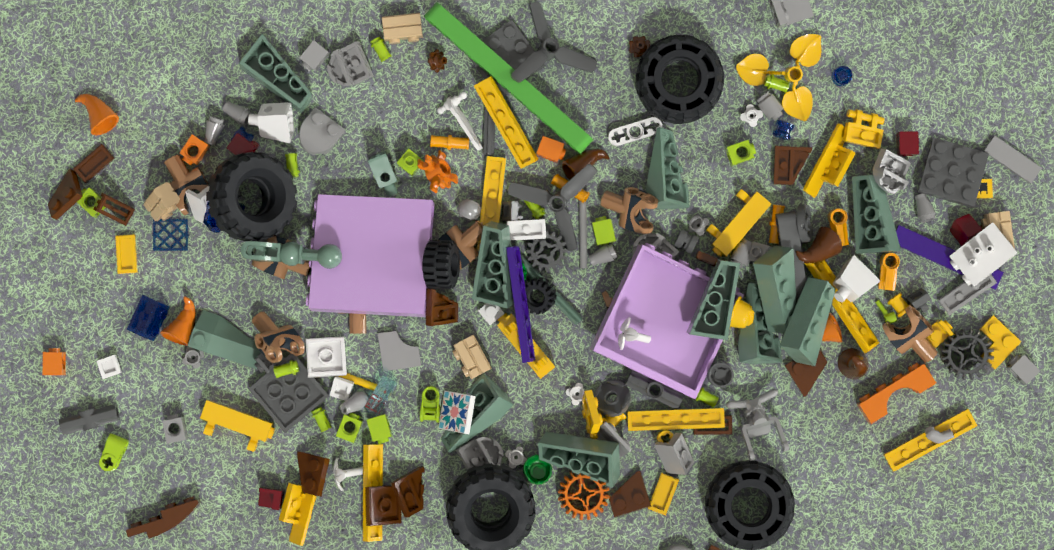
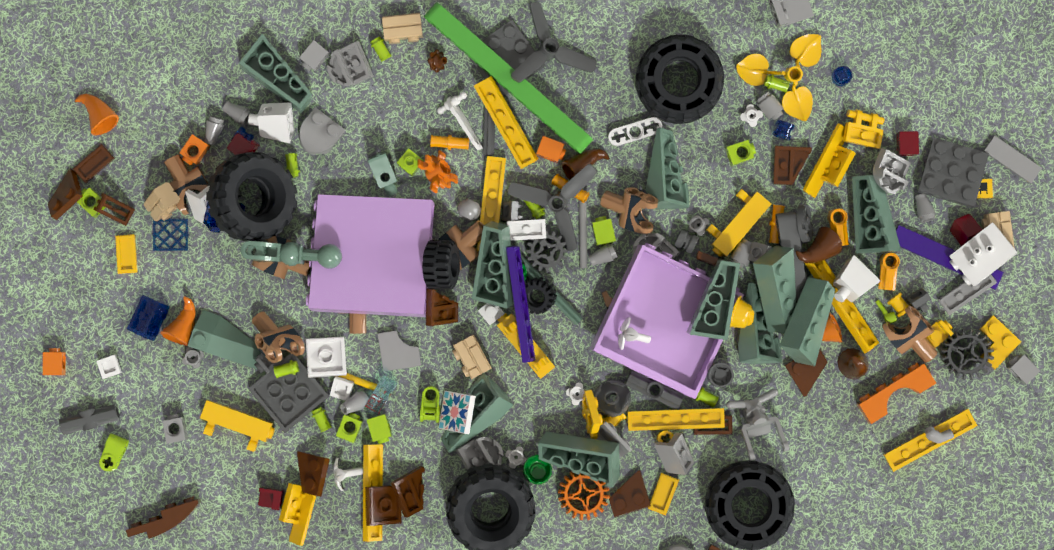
(638, 46): reddish brown plant -> none

